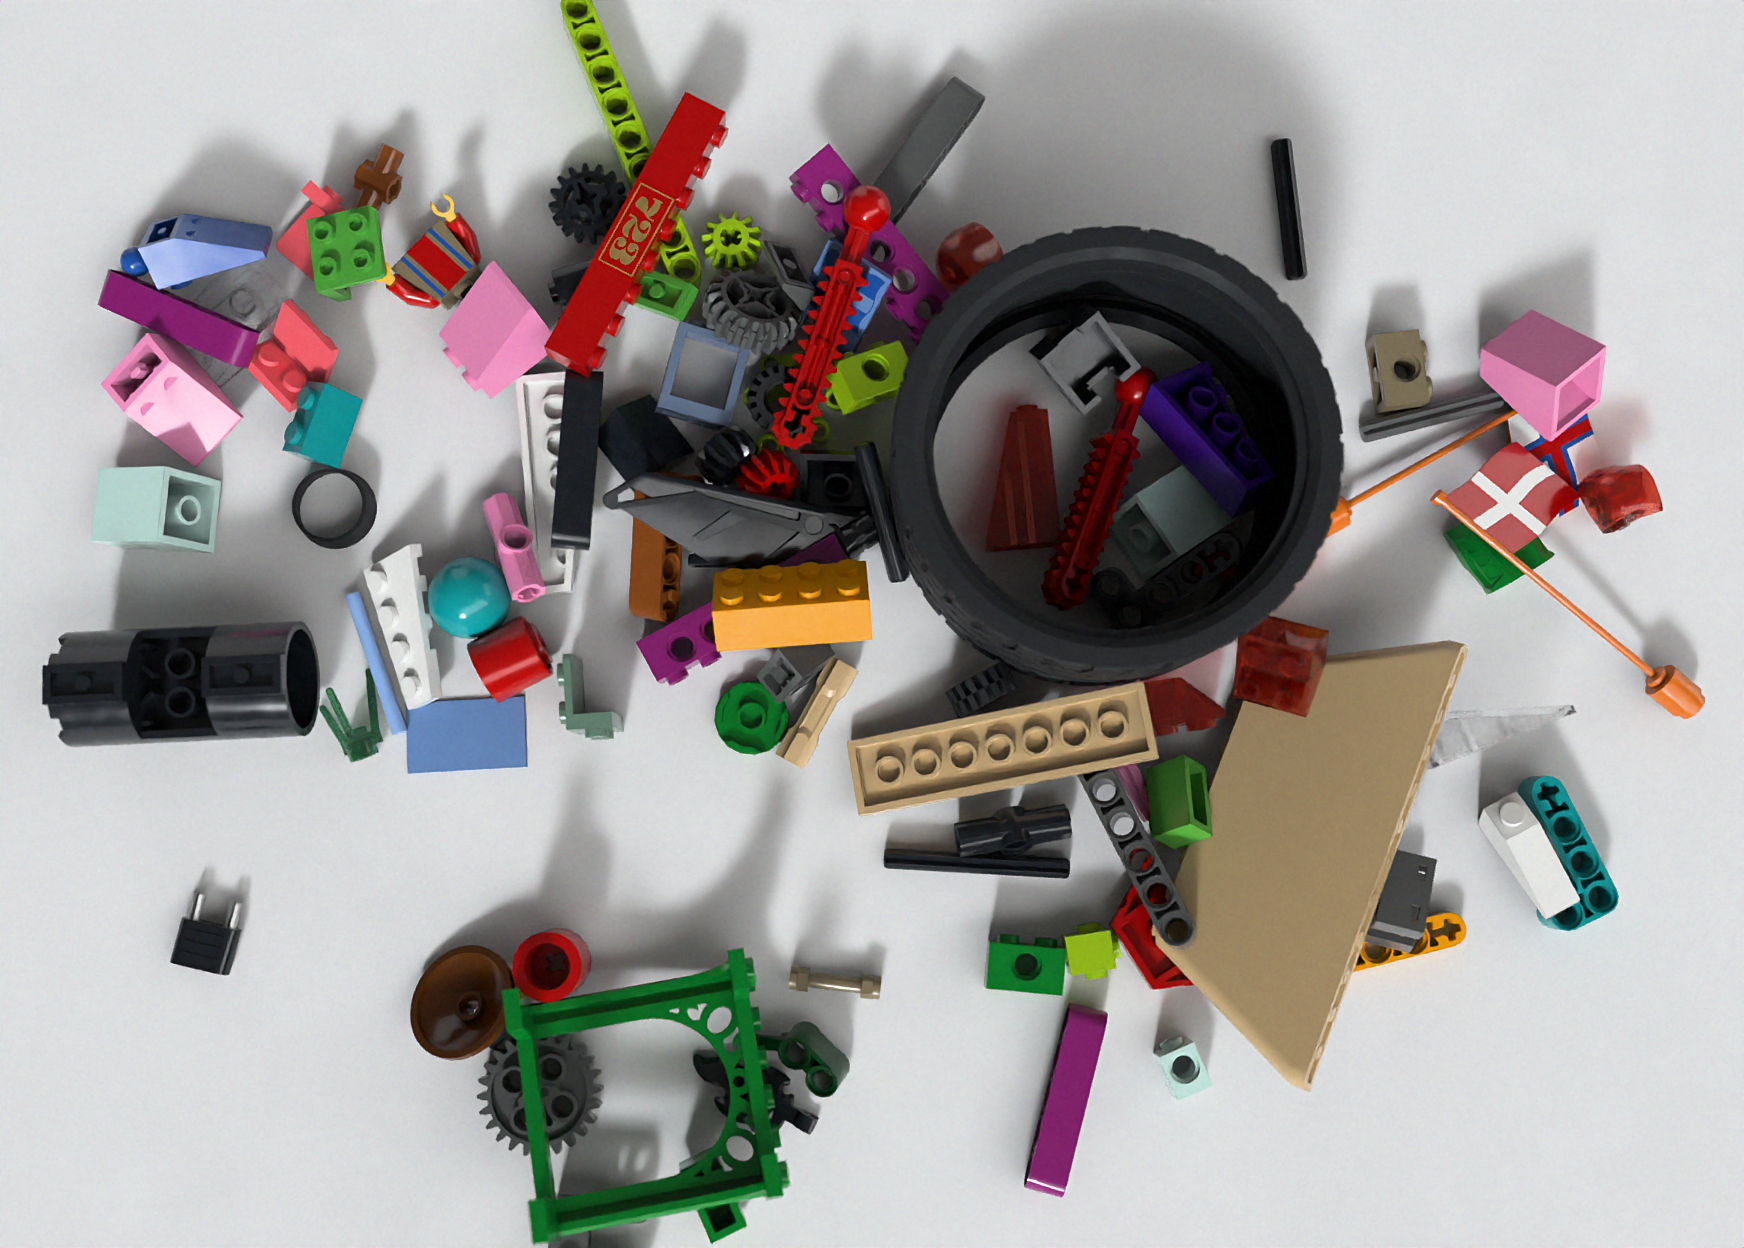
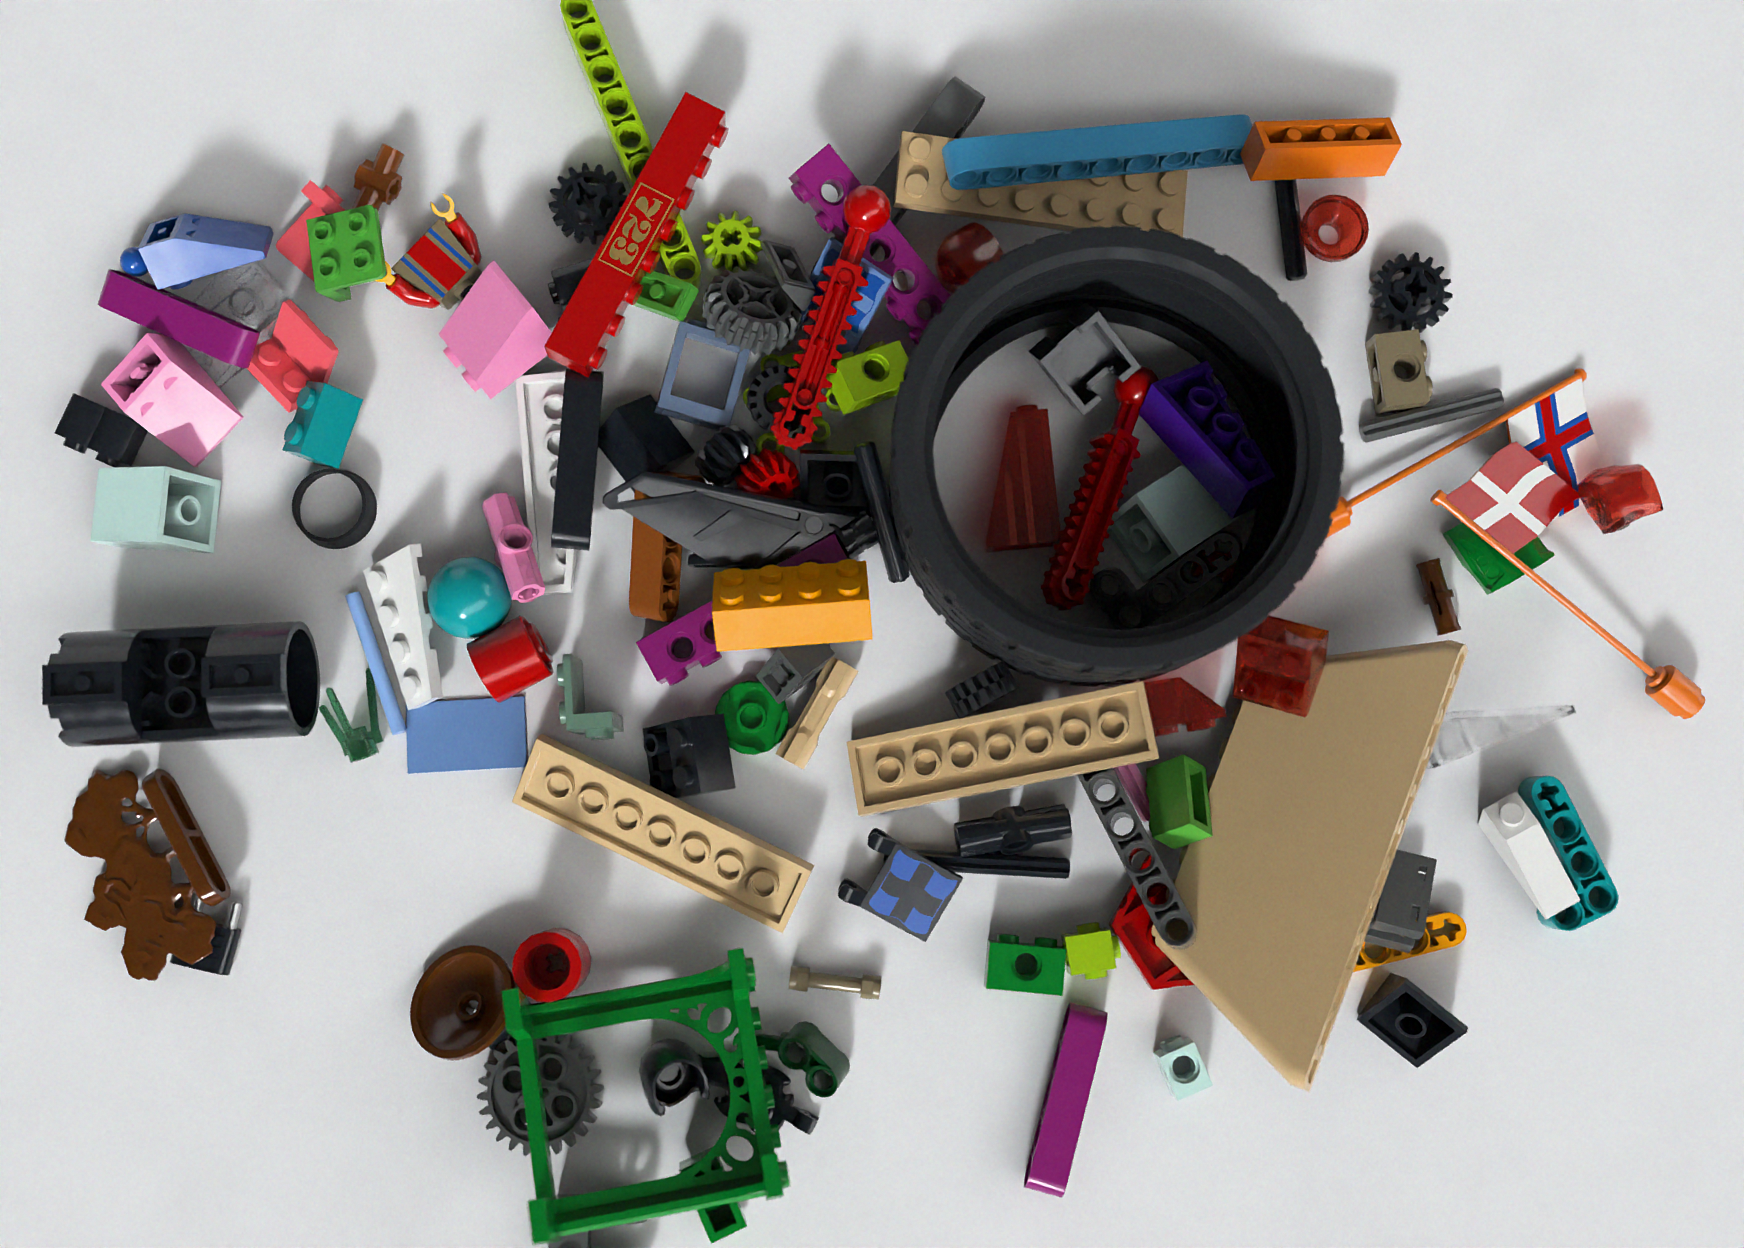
(101, 430): none -> black brick
(137, 881): none -> reddish brown plant
(662, 833): none -> tan plate
(671, 1073): none -> black piece
(689, 756): none -> black slope
(907, 889): none -> black flag
(1095, 152): none -> dark azure beam
(1125, 200): none -> tan plate
(1320, 148): none -> orange brick
(1344, 217): none -> clear red piece
(1397, 302): none -> black gear
(1410, 1020): none -> black slope
(1438, 596): none -> reddish brown pin
(1544, 372): bright pink slope -> none

